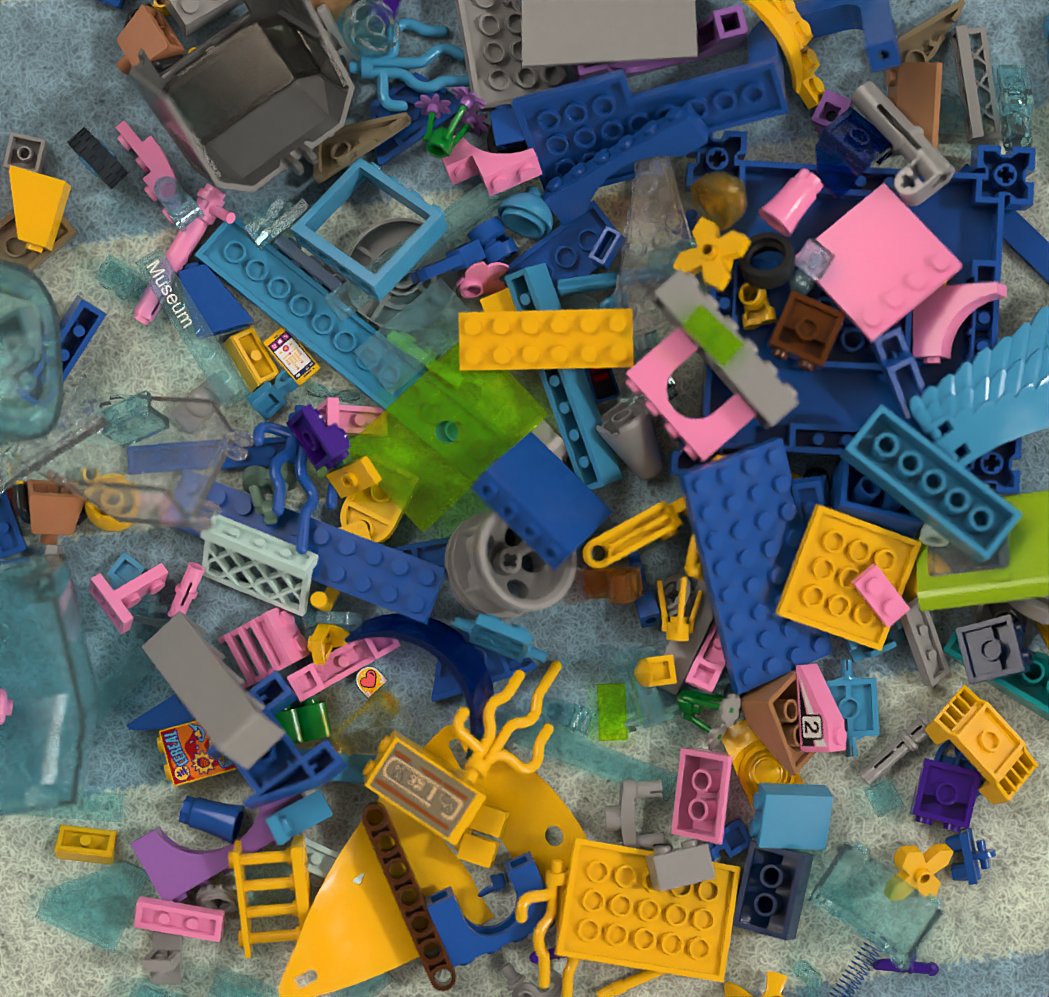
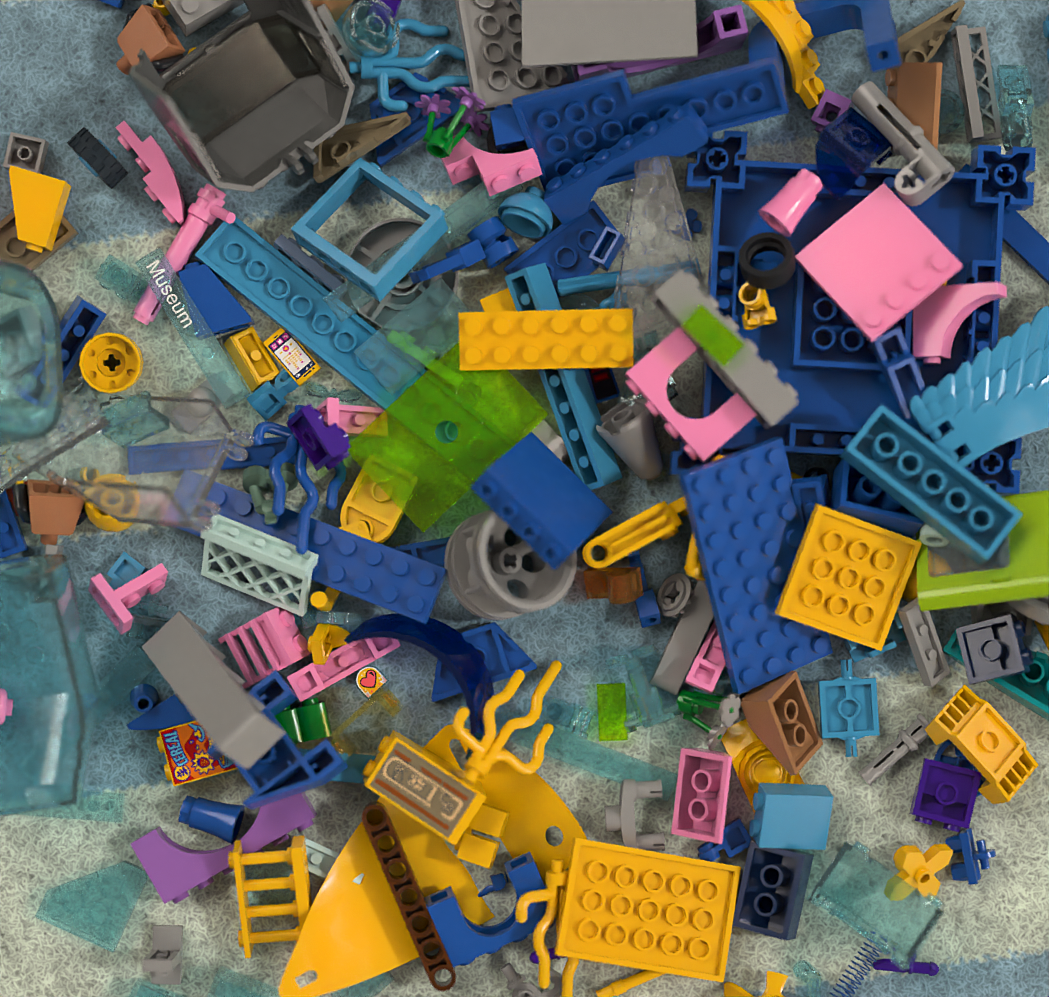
(85, 844): yellow slope -> none
(101, 376): none -> yellow wheel
(144, 691): none -> blue cone
(179, 919): bright pink panel -> none
(180, 206): clear light blue piece -> none
(186, 589): bright pink pin -> none
(209, 897): light grey gear -> none
(274, 221): clear light blue bracket -> none
(299, 816): dark azure bracket -> none
(353, 476): yellow plate -> none
(482, 279): bright pink plate -> none
(500, 637): dark azure plate -> none
(655, 671): yellow plate -> none
(657, 256): clear light blue piece -> none
(678, 628): yellow plant -> none
(680, 866): light grey brick -> none
(713, 254): yellow plant -> none
(720, 197): clear yellow cylinder -> none
(805, 332): reddish brown plate -> none
(814, 262): clear light blue plate -> none
(819, 717): bright pink slope -> none
(880, 595): bright pink plate -> none
(883, 797): clear light blue plate -> none

